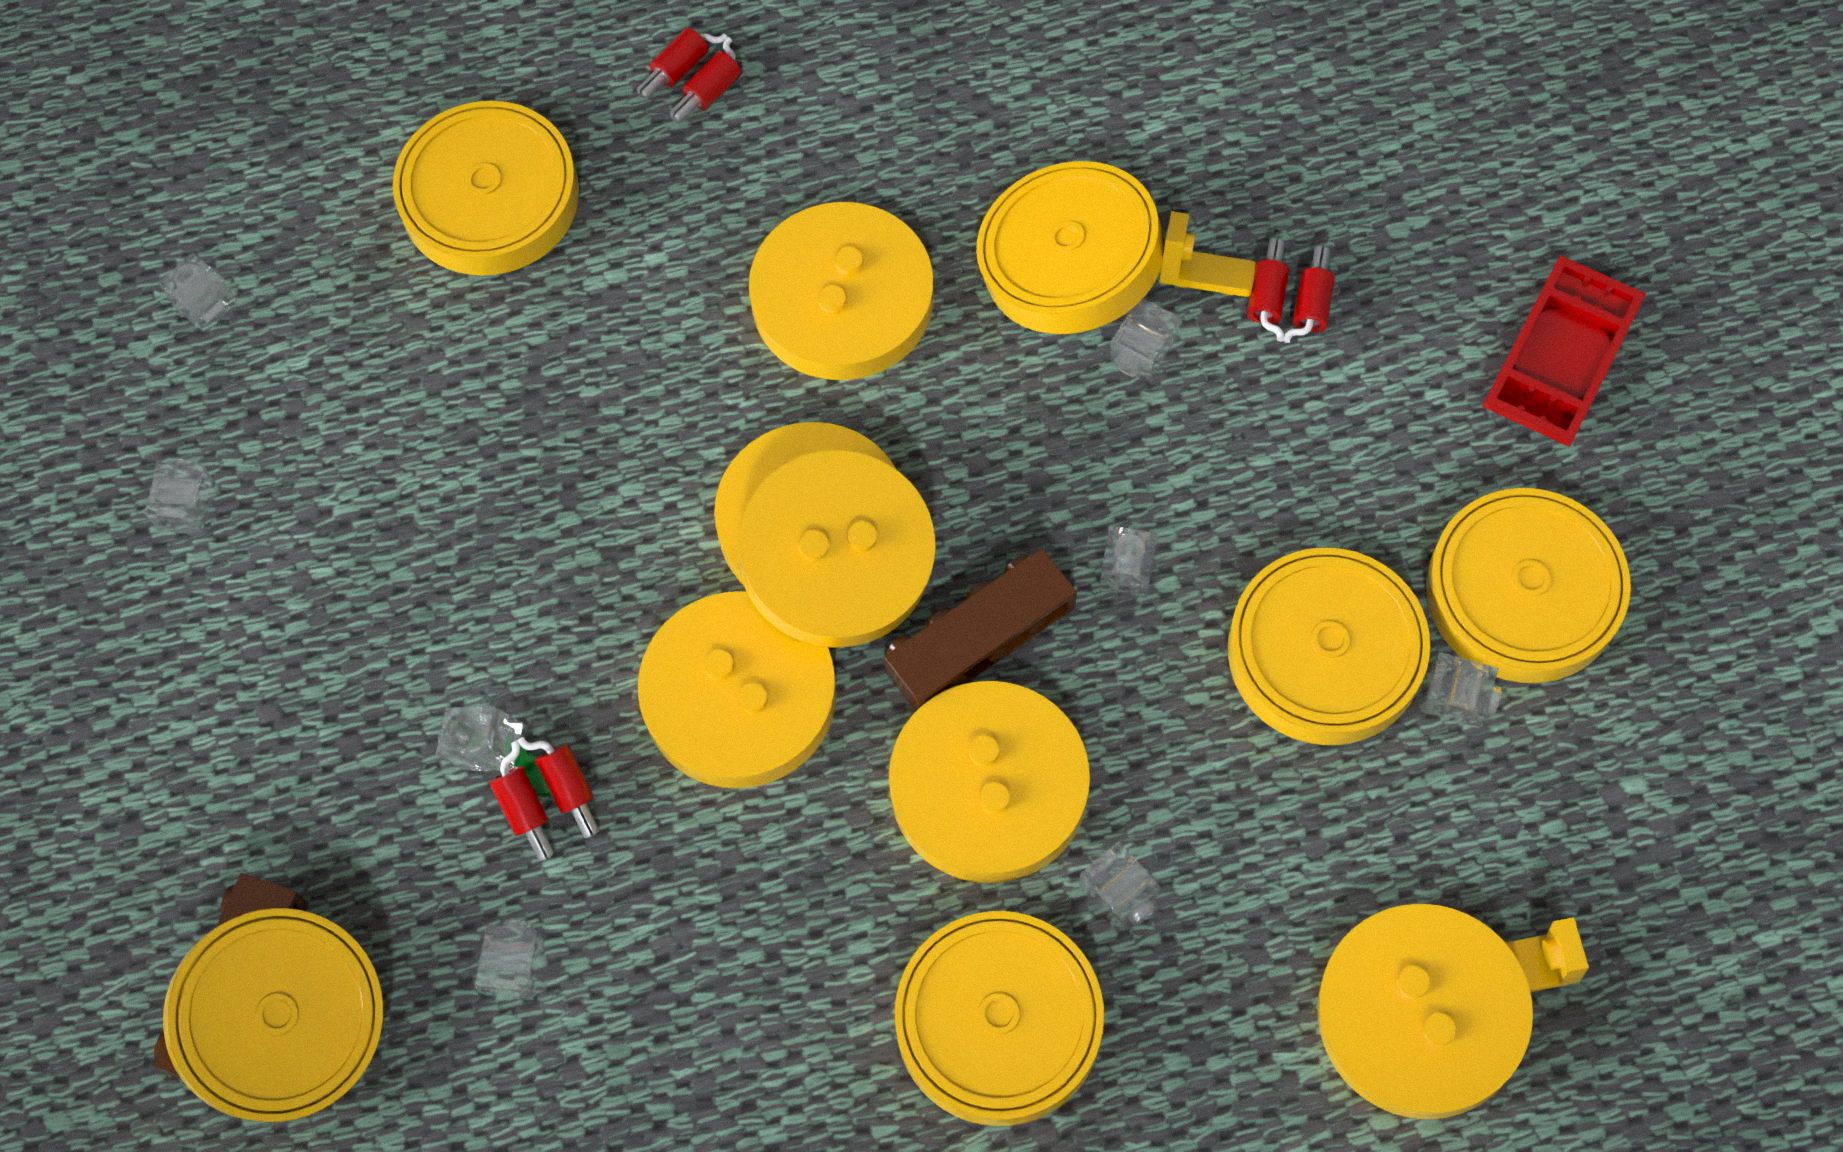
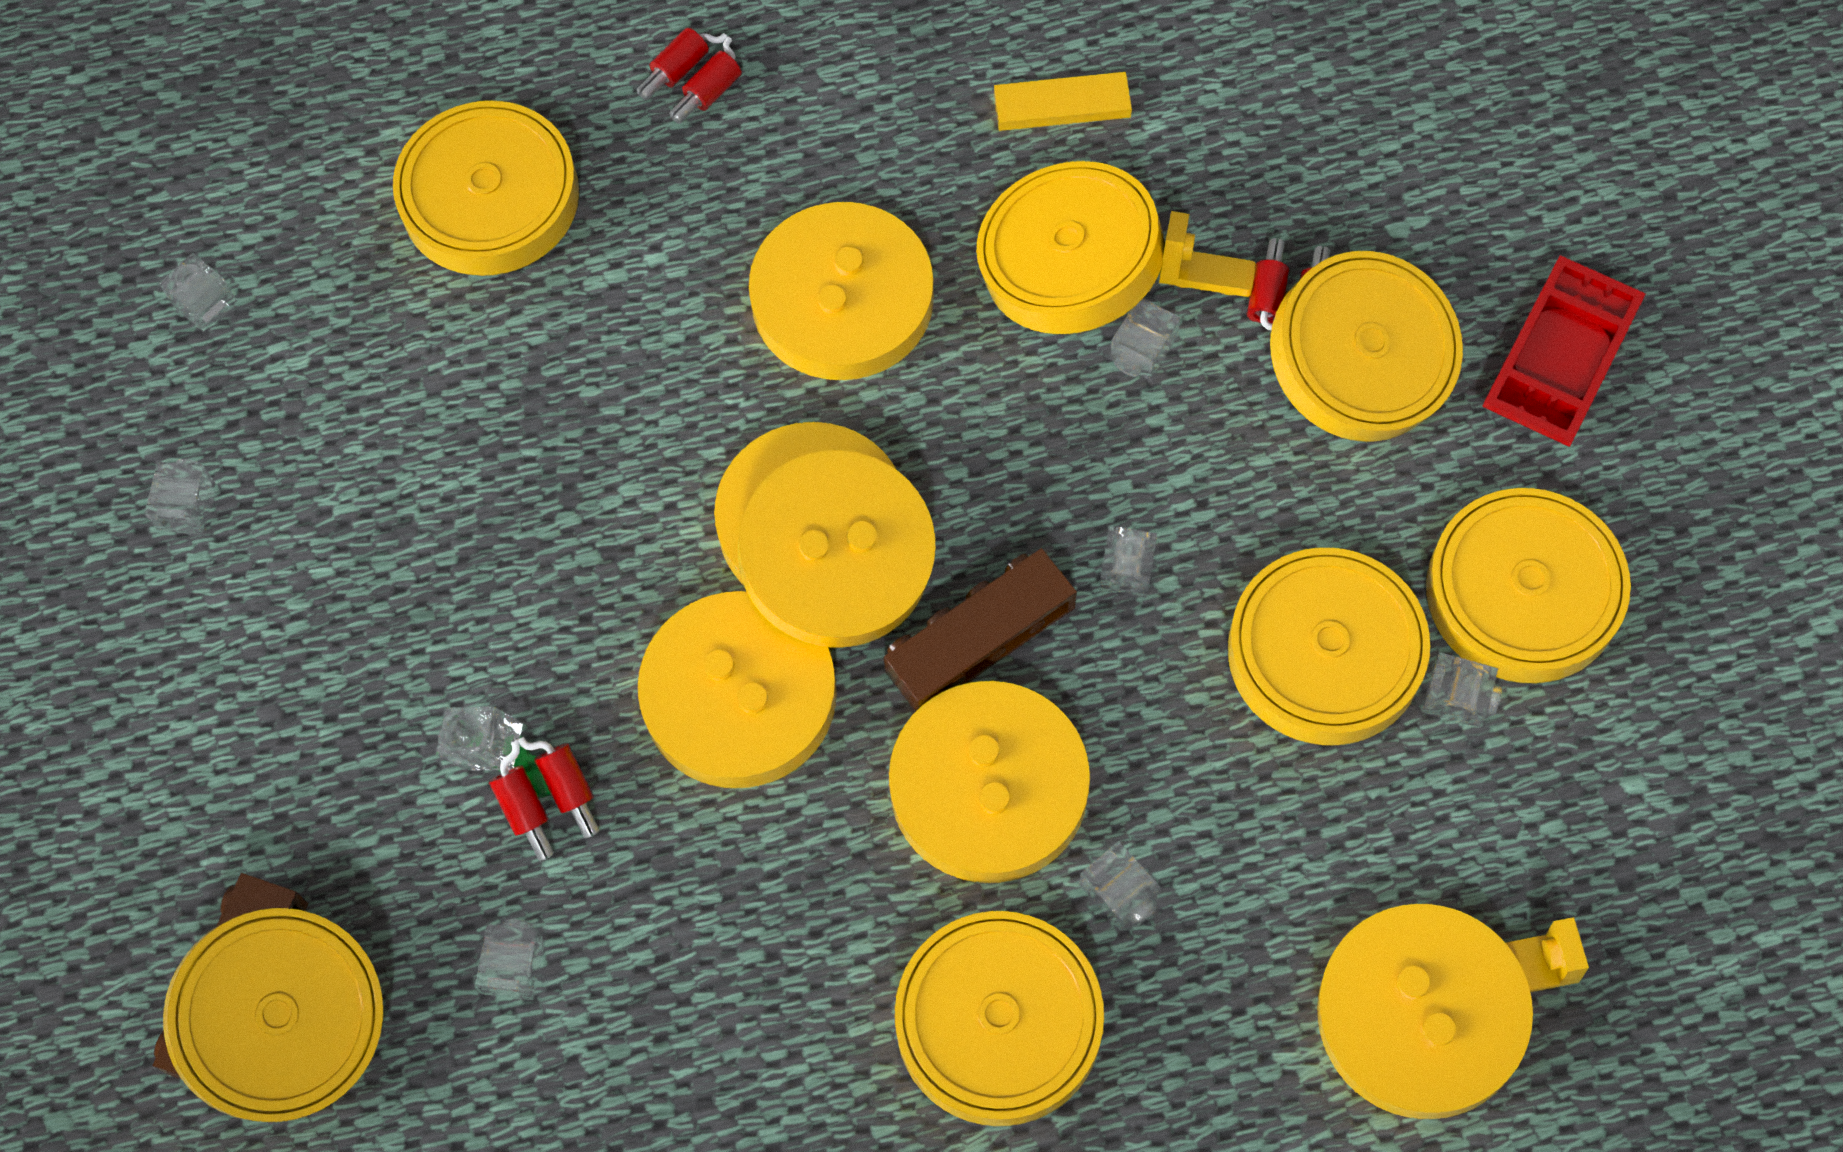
(1062, 101): none -> yellow tile
(1366, 346): none -> yellow brick

